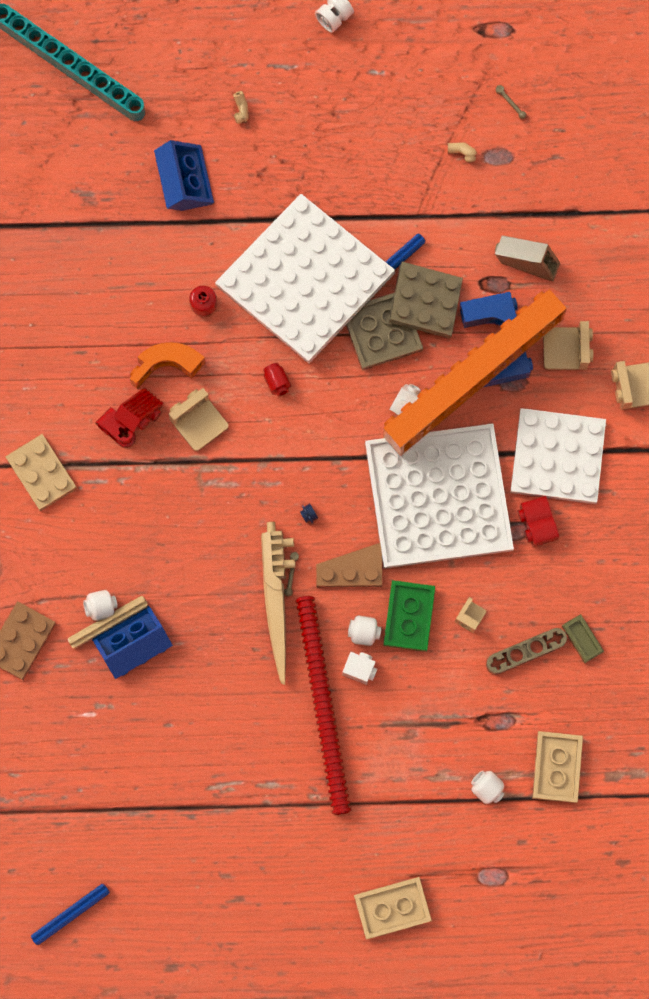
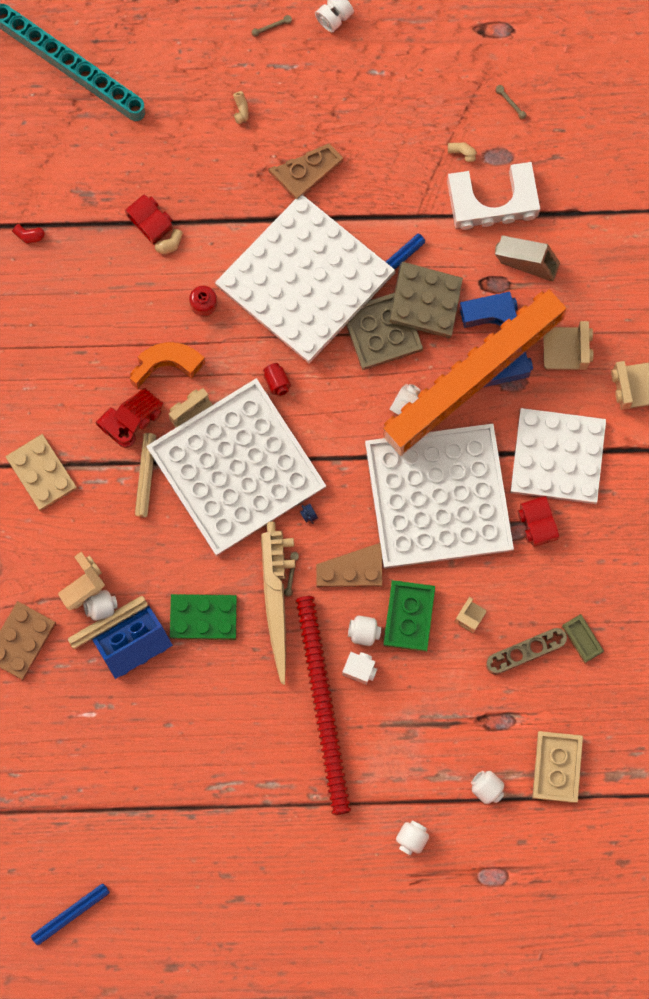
(28, 236): none -> red arm
(85, 586): none -> tan bracket
(145, 477): none -> tan axle
(149, 218): none -> red brick
(169, 245): none -> tan arm
(183, 175): blue slope -> none
(203, 617): none -> green plate
(236, 466): none -> white plate
(287, 20): none -> dark tan hinge
(306, 171): none -> medium nougat wing
(392, 908): tan plate -> none
(412, 837): none -> white head
(470, 212): none -> white arch

